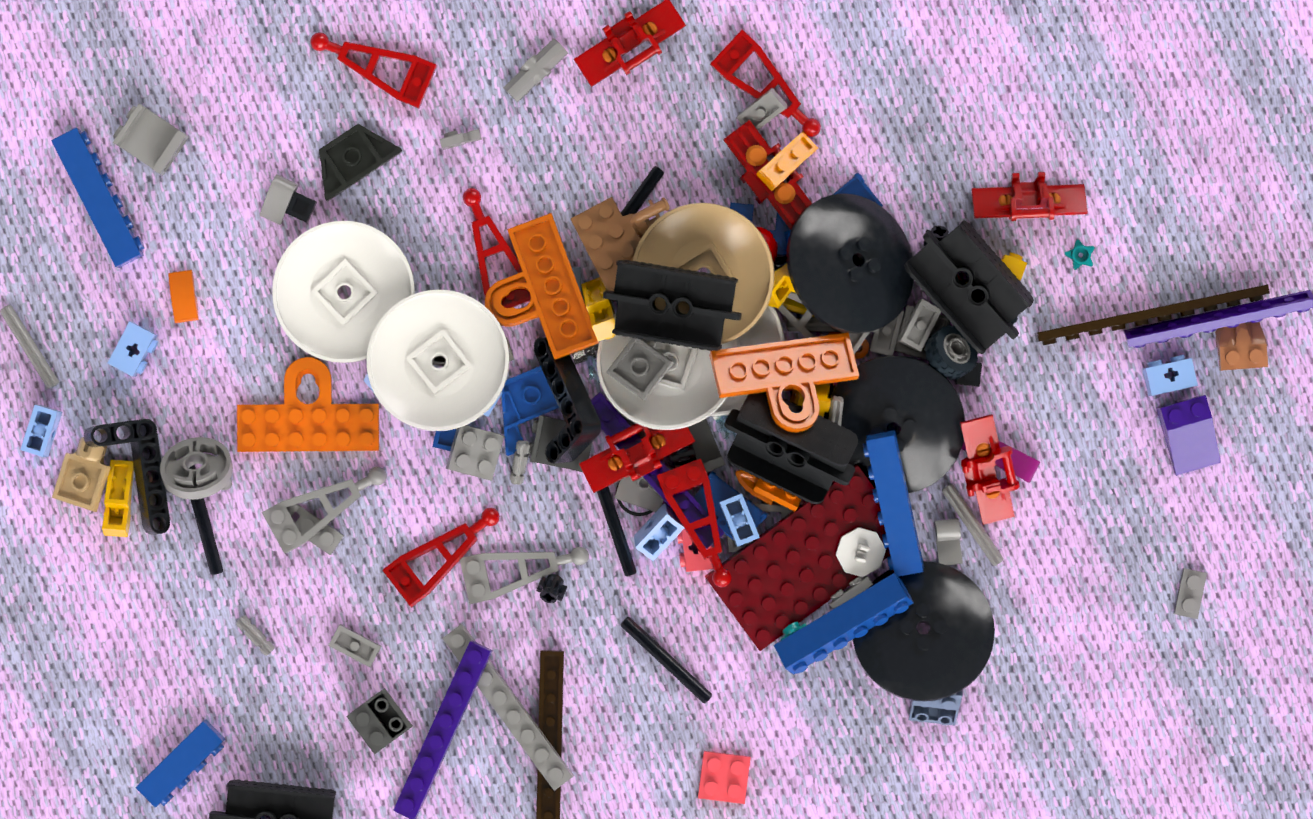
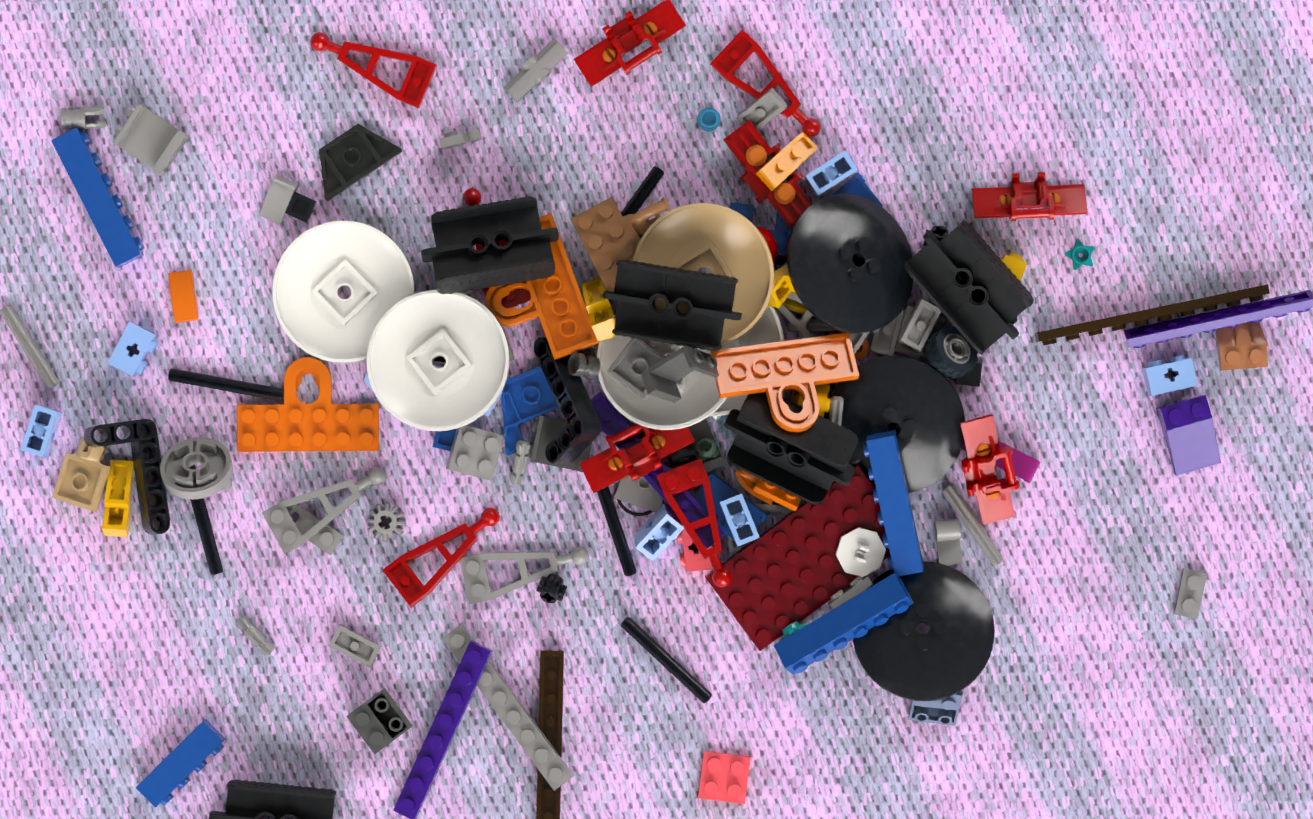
(77, 118): none -> light grey hinge
(226, 384): none -> black axle
(393, 525): none -> light grey gear
(464, 269): none -> black piece
(583, 365): none -> dark grey wheel
(662, 377): none -> dark grey panel
(706, 449): none -> sand green plate
(709, 119): none -> dark azure plate
(830, 173): none -> light blue brick

